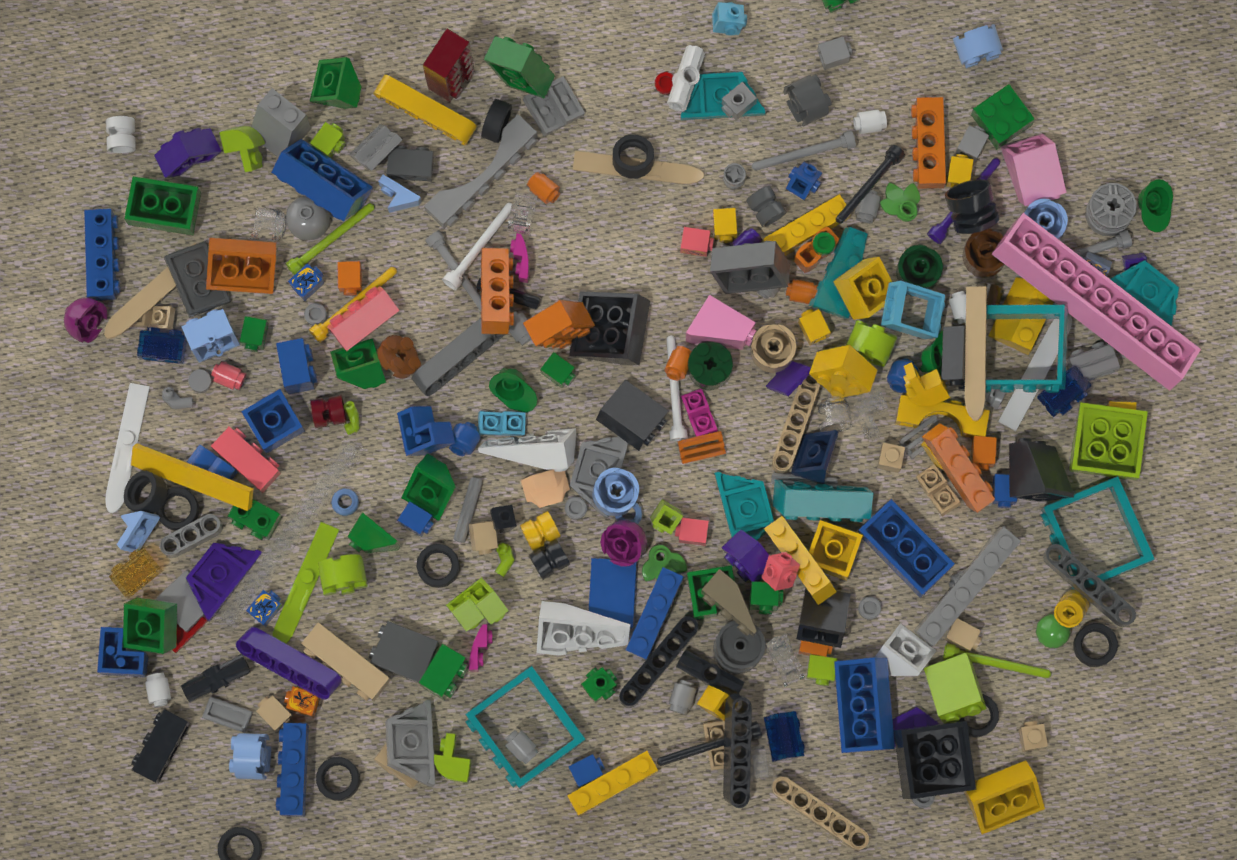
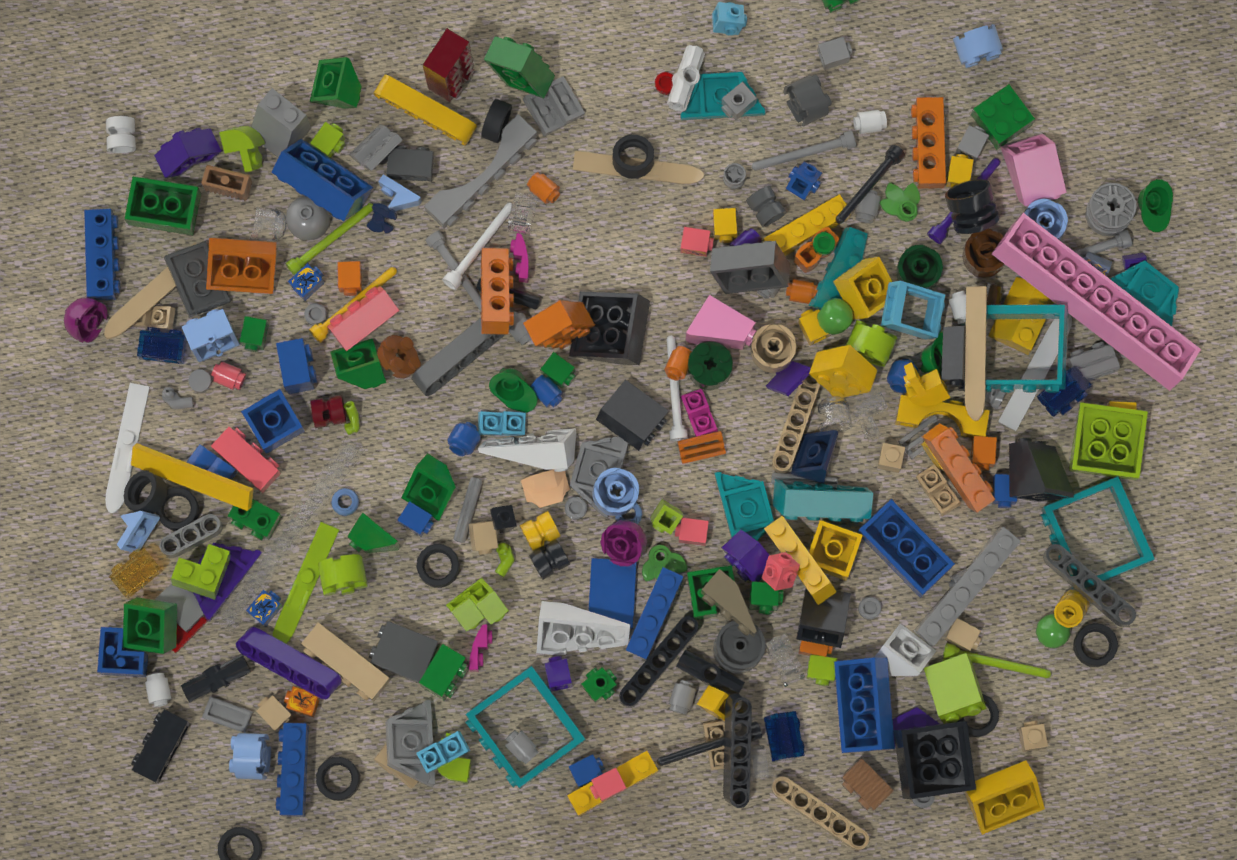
(202, 578): none -> lime brick
(226, 182): none -> medium nougat brick
(378, 223): none -> dark blue piece
(422, 433): blue brick -> none
(443, 752): none -> medium azure slope
(547, 391): none -> blue brick
(558, 674): none -> dark purple slope
(607, 785): none -> coral brick
(835, 316): none -> bright green hair
(866, 785): none -> medium nougat brick

